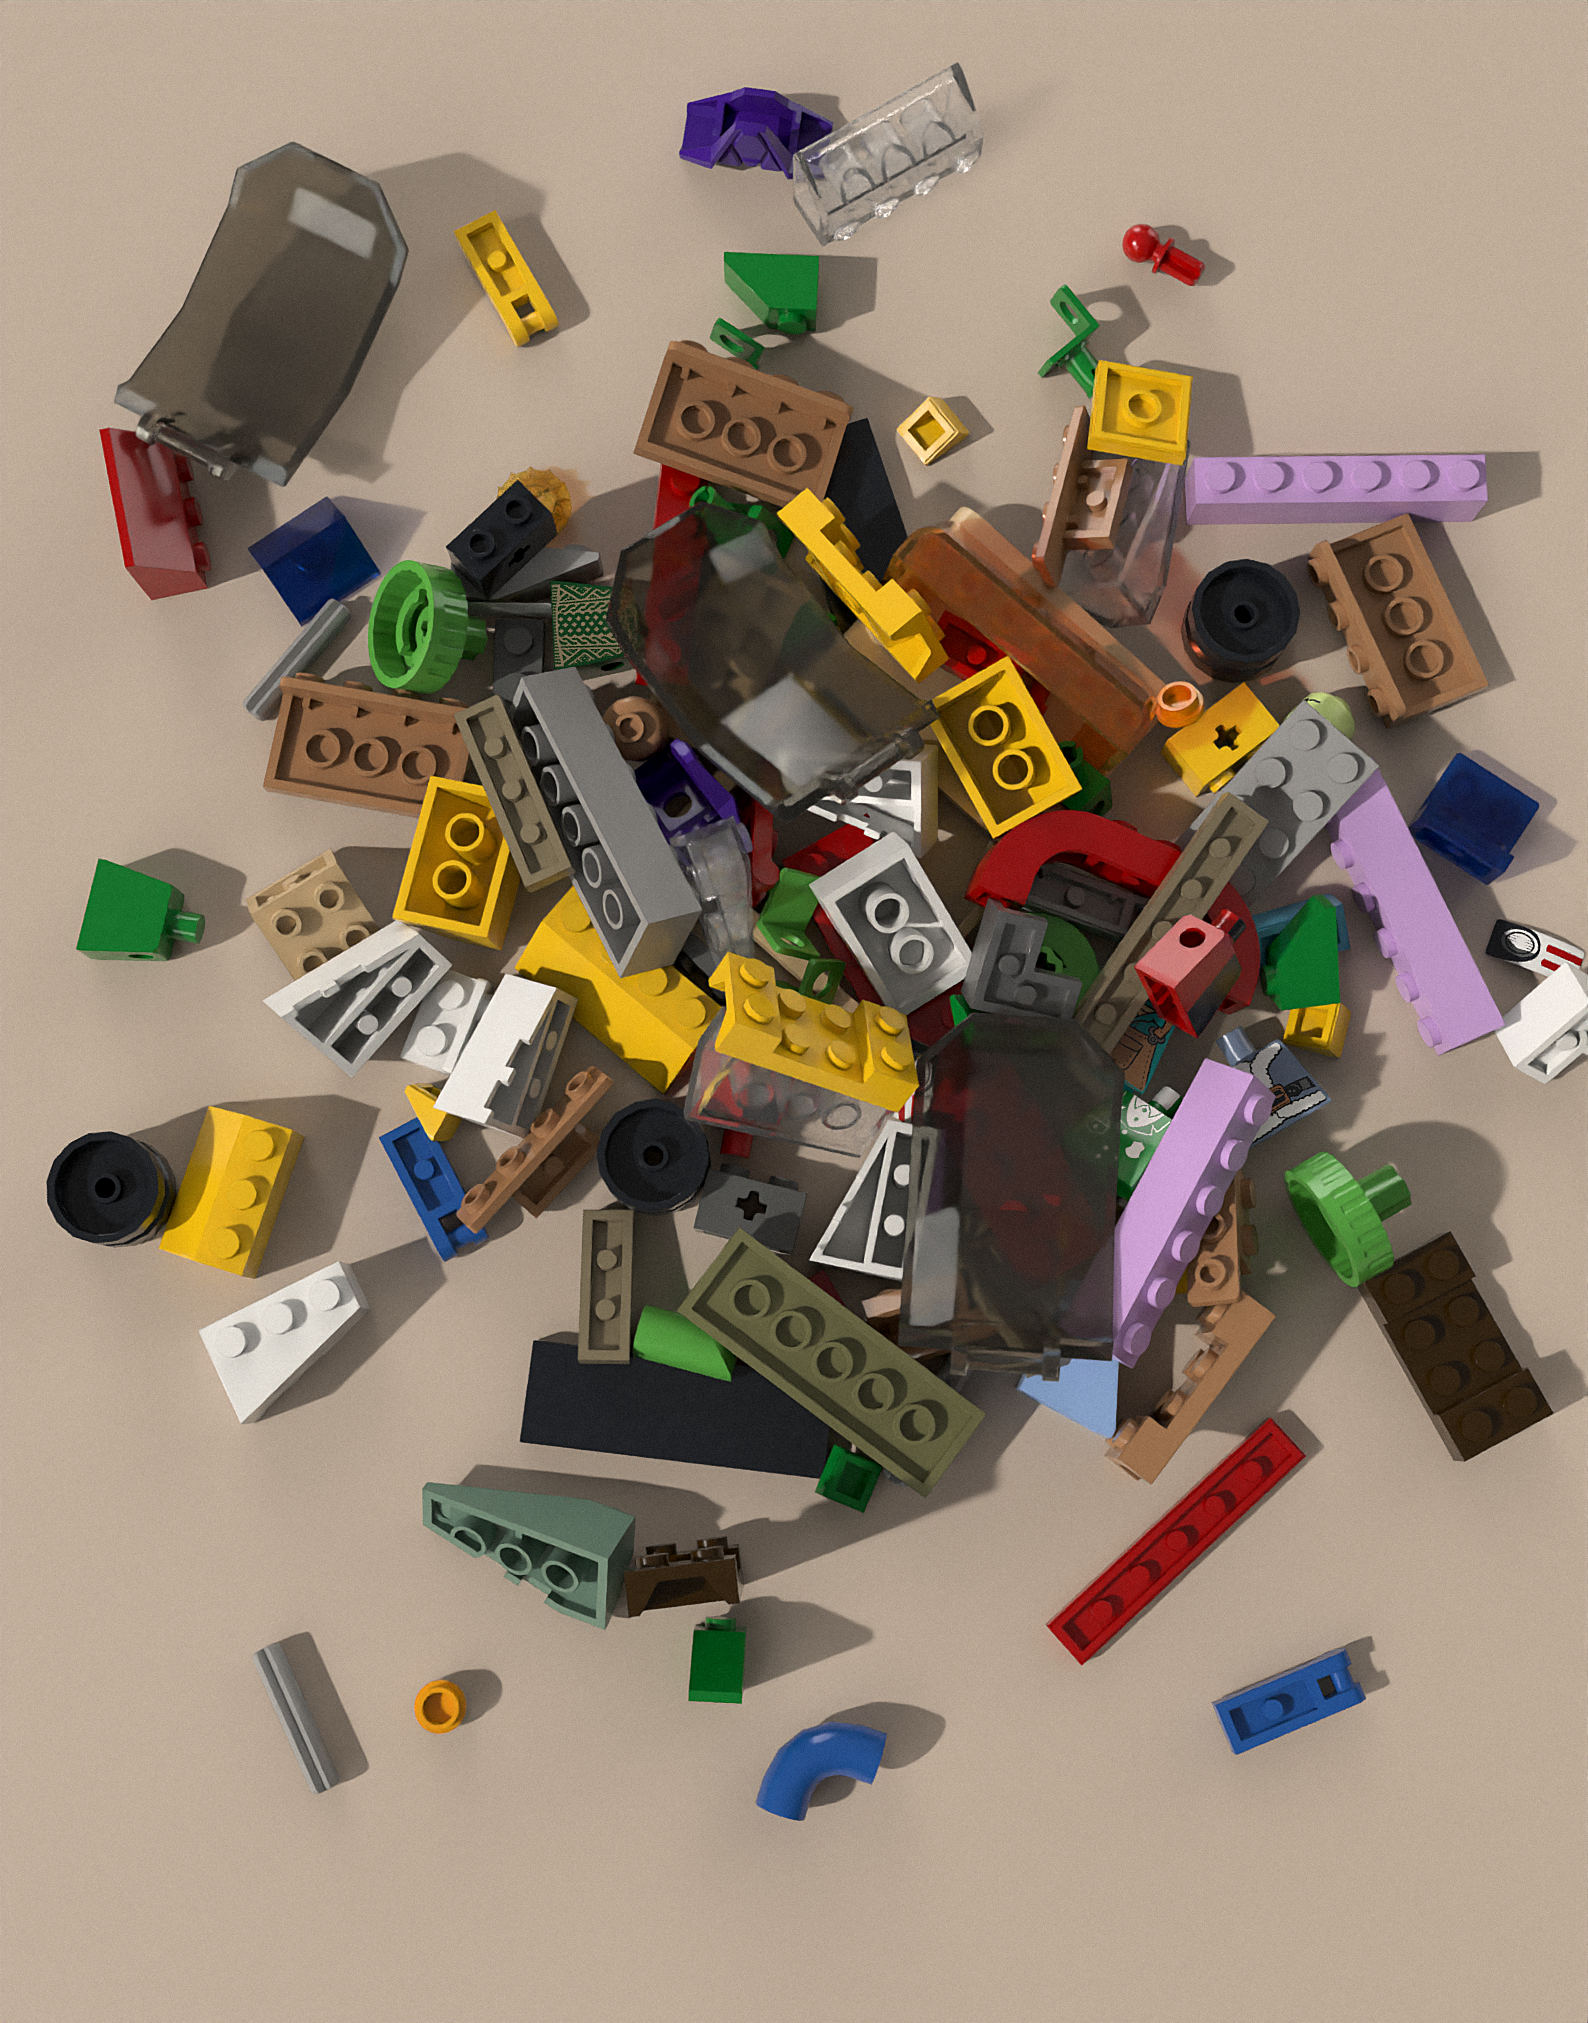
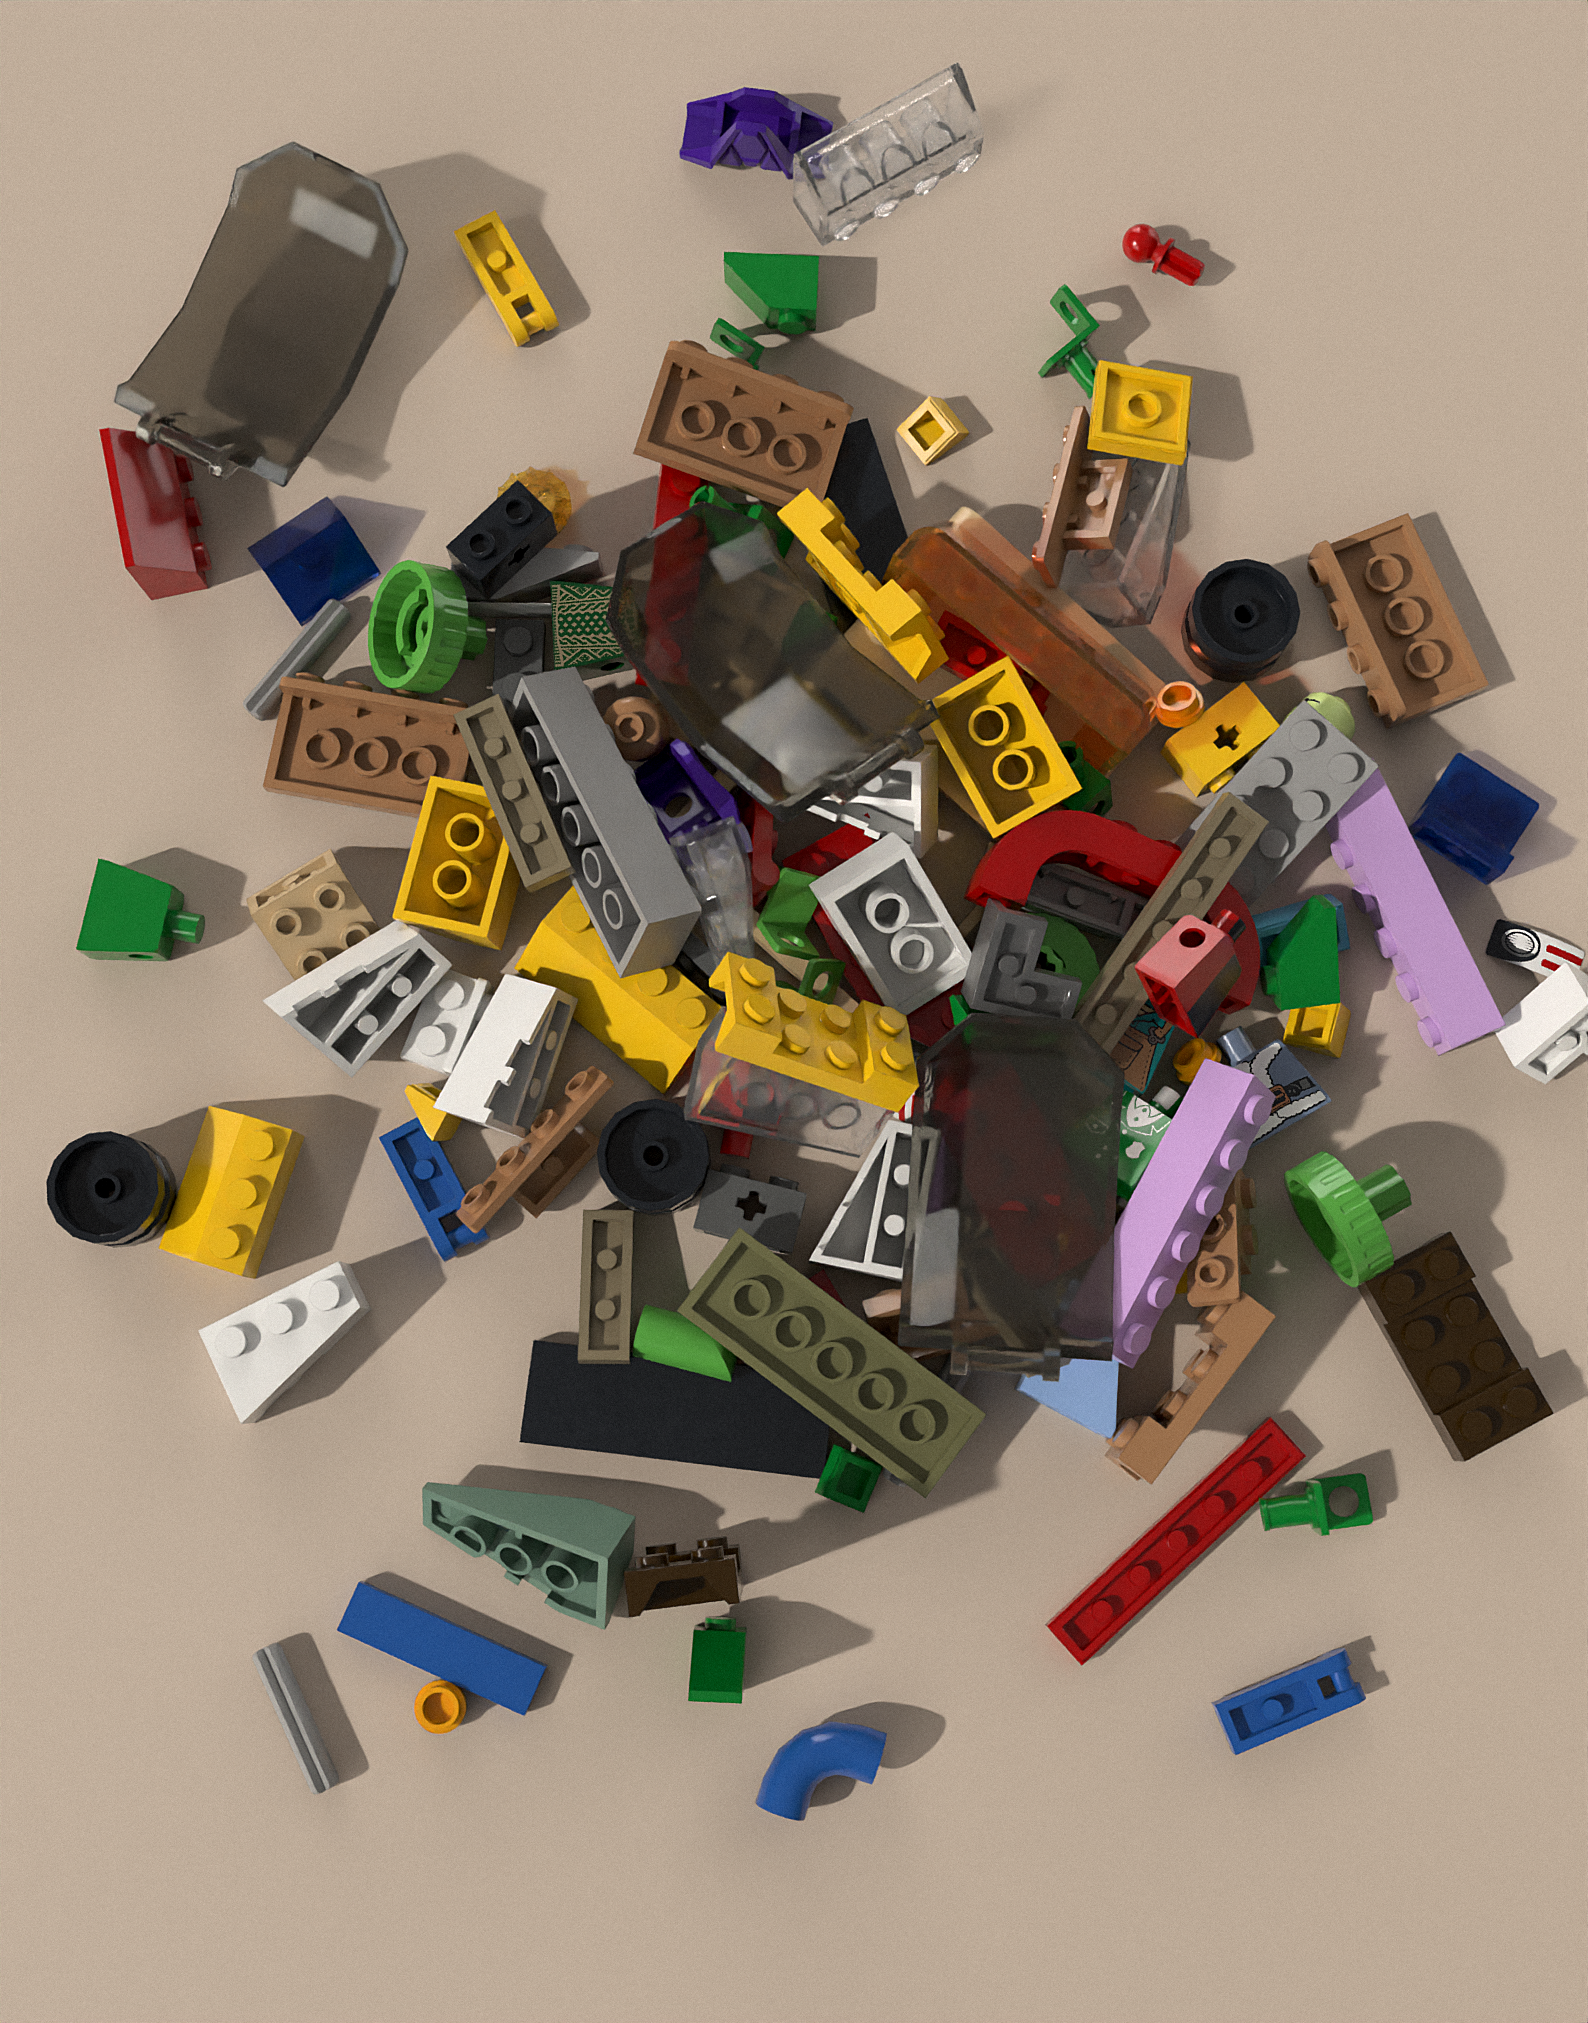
(442, 1647): none -> blue tile
(1191, 1056): none -> light orange plate
(1313, 1506): none -> green bracket
(1334, 489): lavender brick -> none

